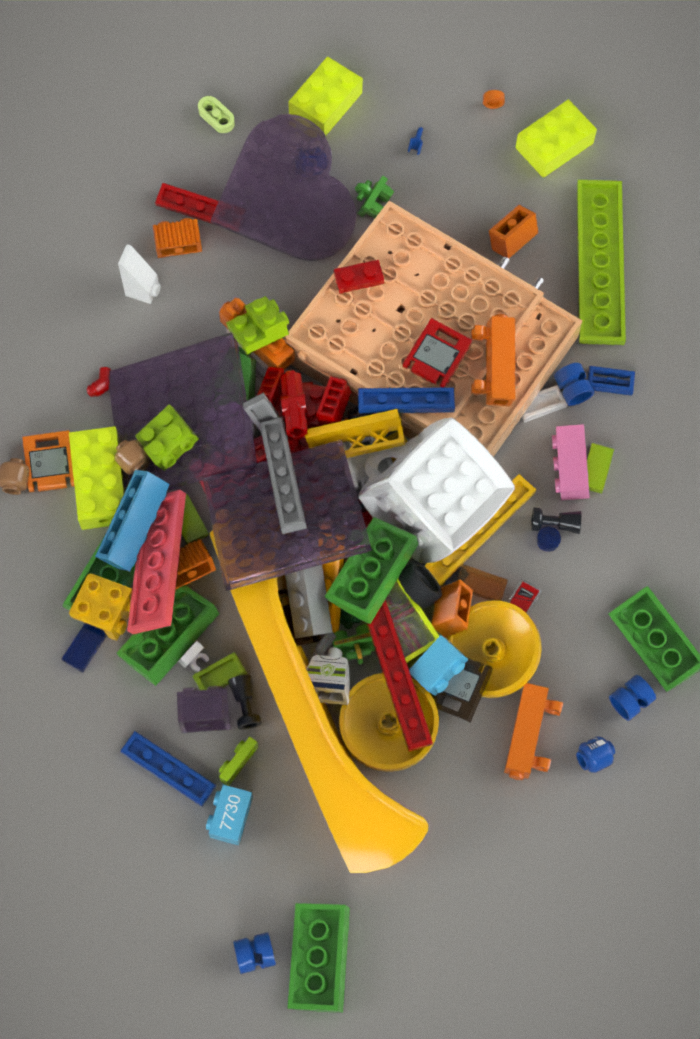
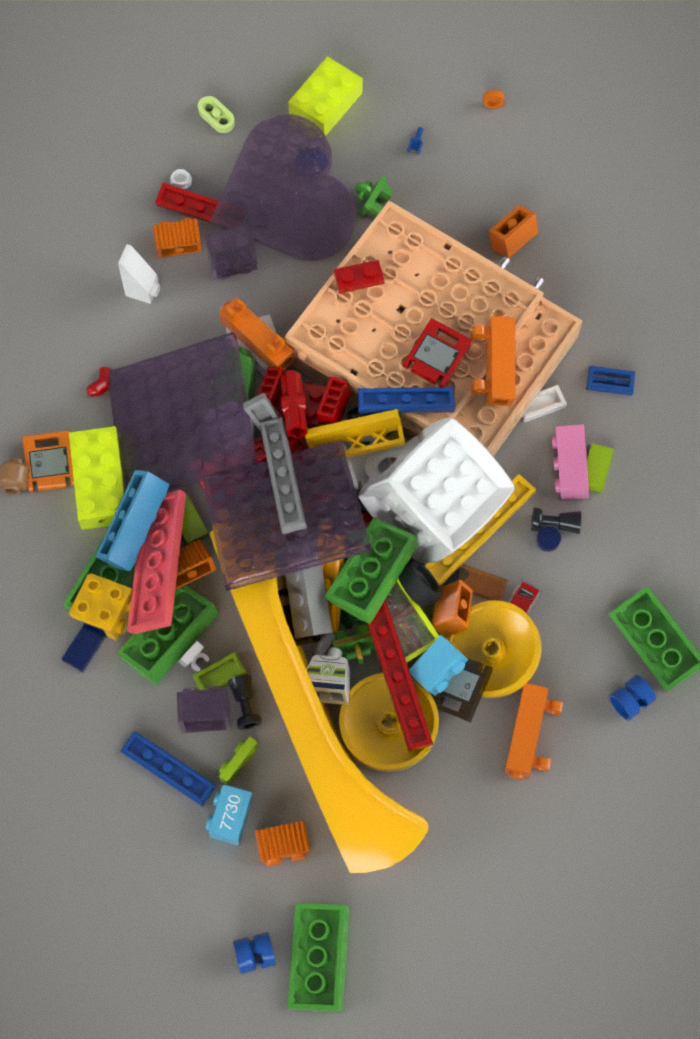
(131, 456): medium nougat head -> none
(166, 438): lime plate -> none
(181, 179): none -> white plate
(231, 252): none -> clear purple brick
(259, 325): lime plate -> none
(282, 843): none -> orange brick
(555, 138): neon yellow brick -> none
(575, 386): blue wheel -> none
(595, 754): blue head -> none
(600, 262): lime plate -> none

